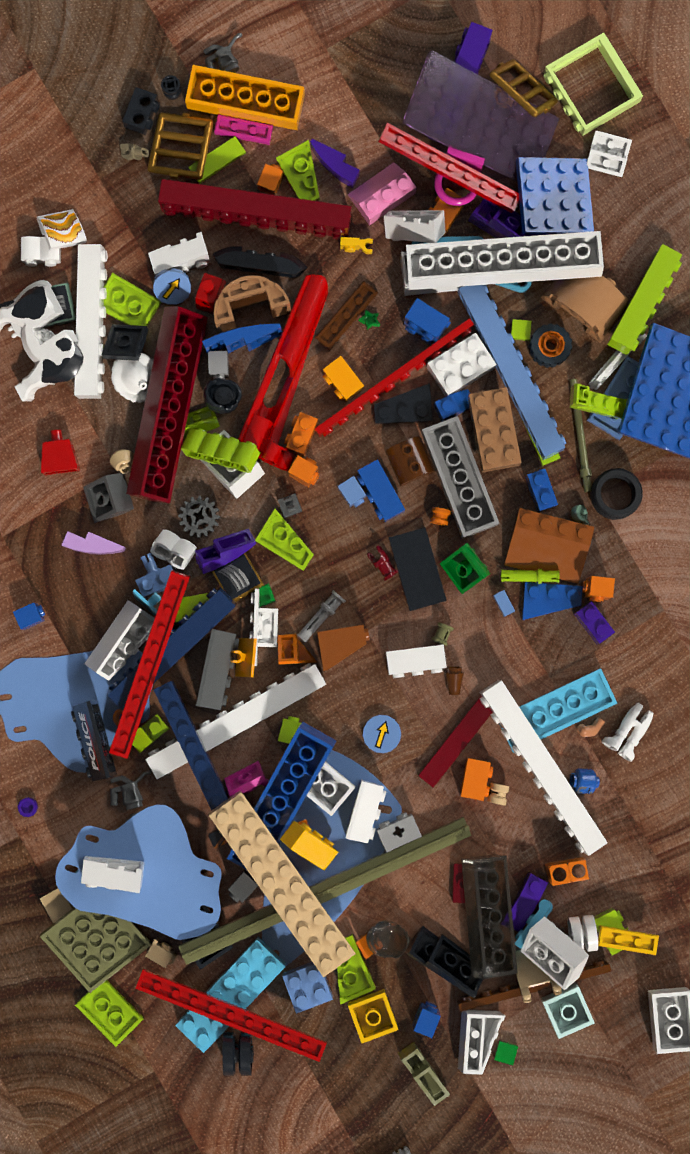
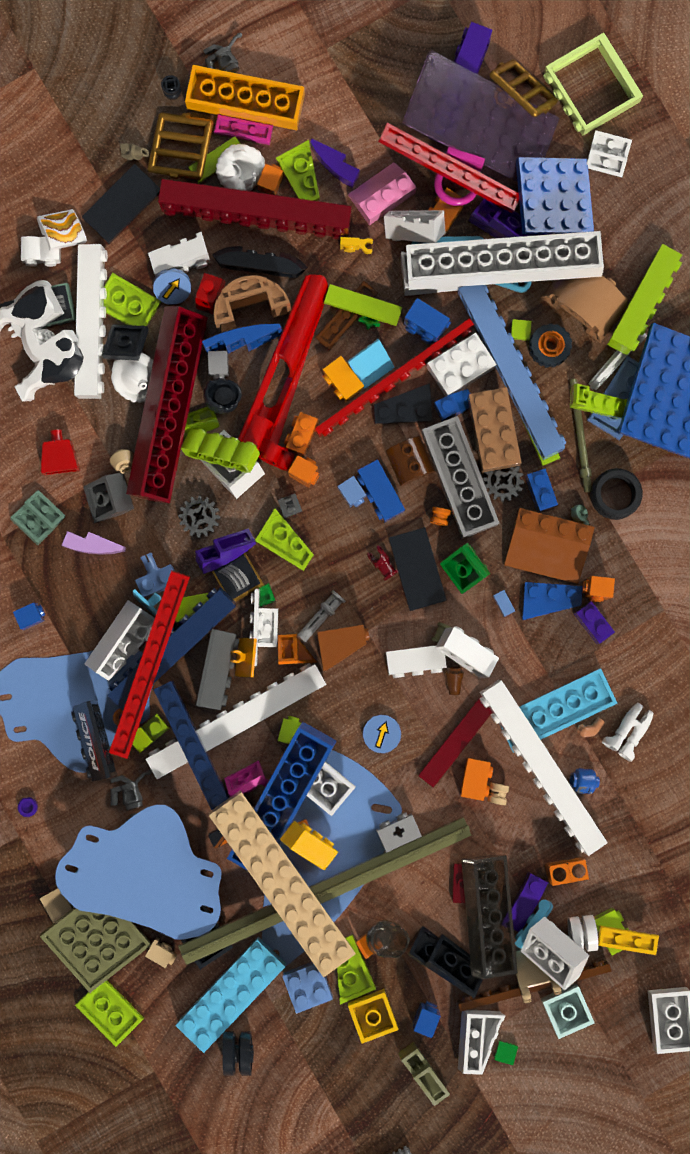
(37, 517): none -> sand green slope
(112, 873): white wedge -> none
(121, 204): none -> black tile
(136, 110): black brick -> none
(173, 549): white brick -> none
(231, 1015): red plate -> none
(240, 167): none -> white piece
(242, 887): dark grey brick -> none
(363, 305): none -> lime tile
(365, 812): white slope -> none
(371, 363): none -> medium azure piece
(467, 652): none -> white brick
(508, 488): none -> dark grey gear
(530, 576): lime pin -> none

